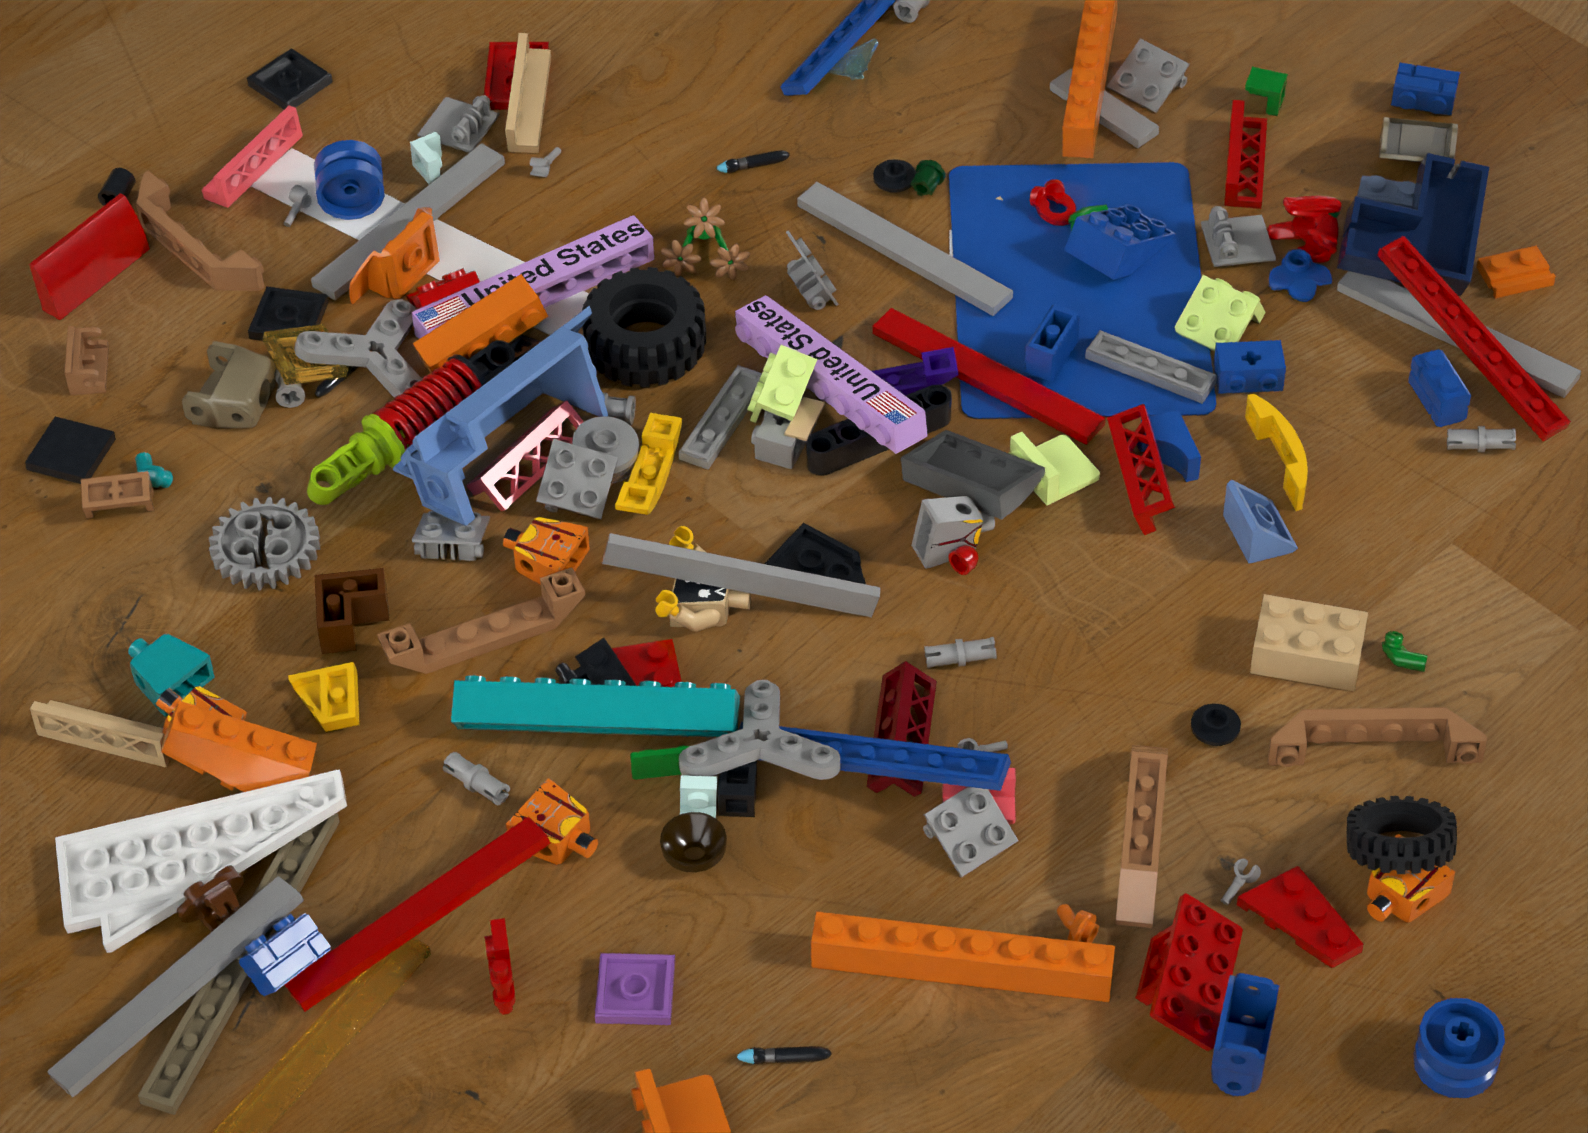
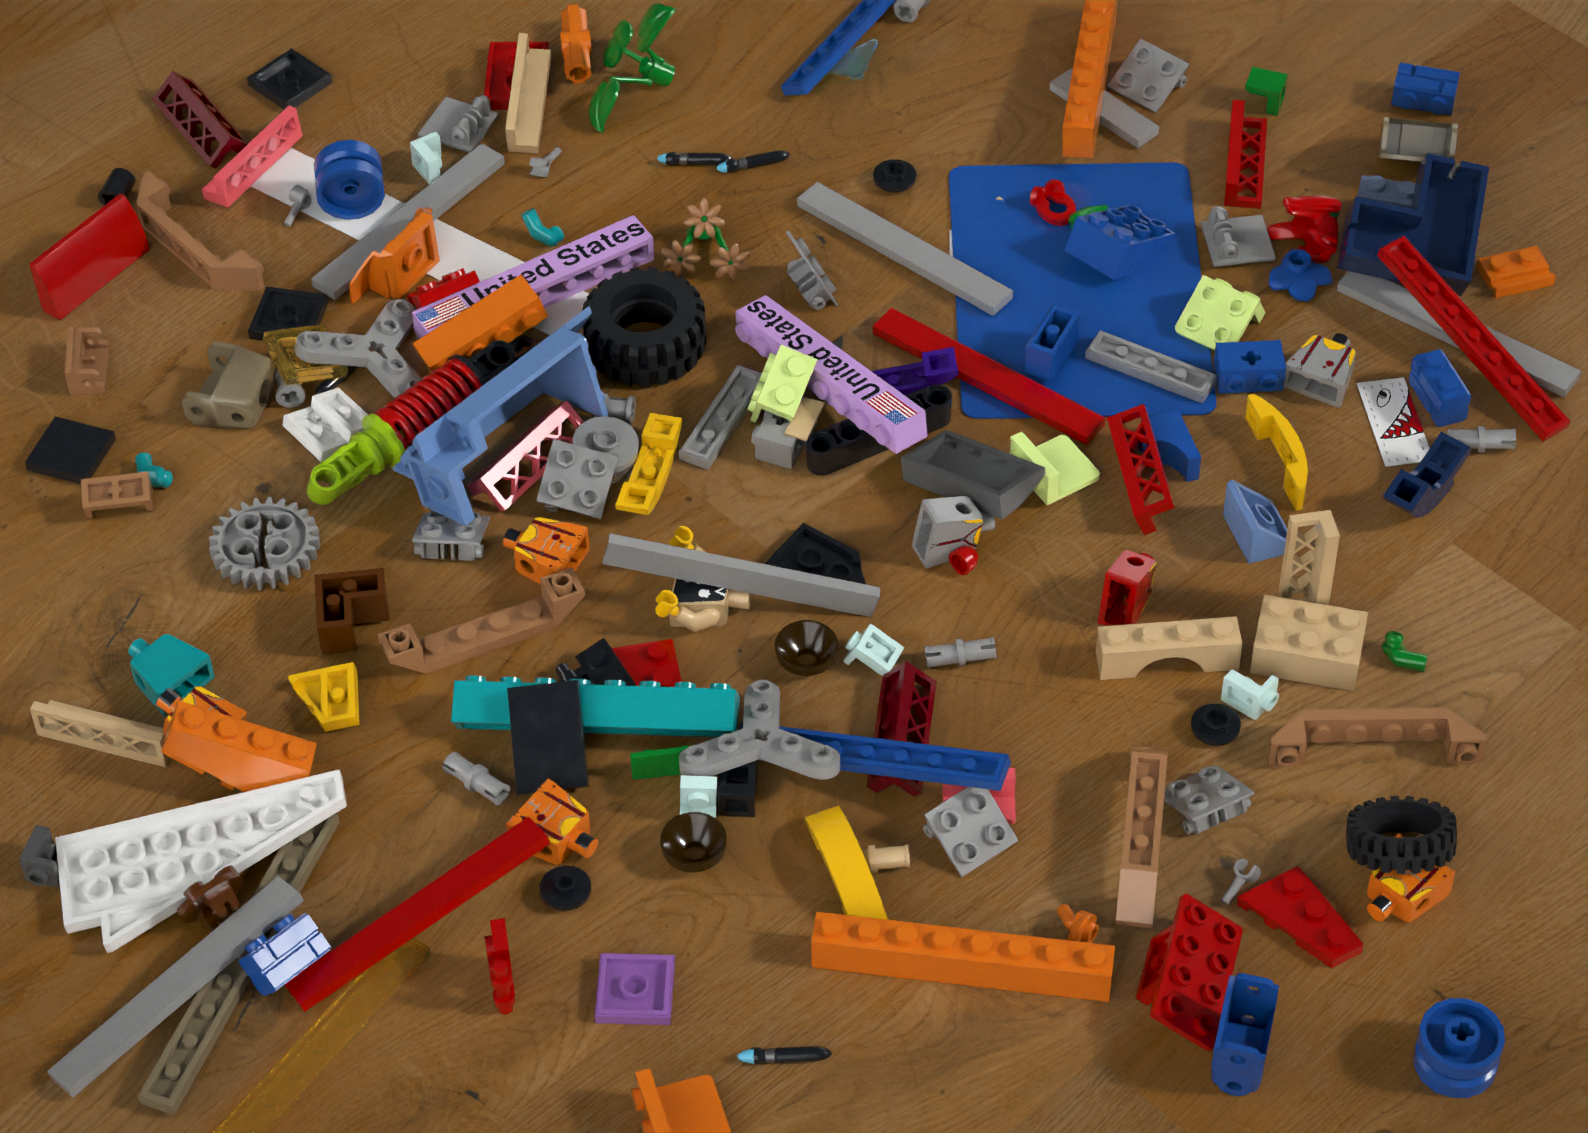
(39, 857): none -> dark grey bracket
(203, 111): none -> dark red fence
(325, 423): none -> white slope
(539, 232): none -> teal arm
(548, 736): none -> black tile
(565, 888): none -> black piece
(575, 44): none -> orange piece
(652, 68): none -> green plant
(674, 158): none -> black piece
(806, 638): none -> dark brown piece
(845, 863): none -> yellow slope
(873, 649): none -> light aqua bracket
(886, 857): none -> tan pin
(927, 177): dark green hose -> none
(972, 745): light grey hand -> none
(1129, 648): none -> tan arch
(1130, 576): none -> red torso
(1208, 798): none -> light grey hinge
(1248, 696): none -> light aqua bracket
(1318, 562): none -> tan fence
(1322, 369): none -> light grey torso
(1394, 421): none -> white sticker
(1432, 478): none -> dark blue arch

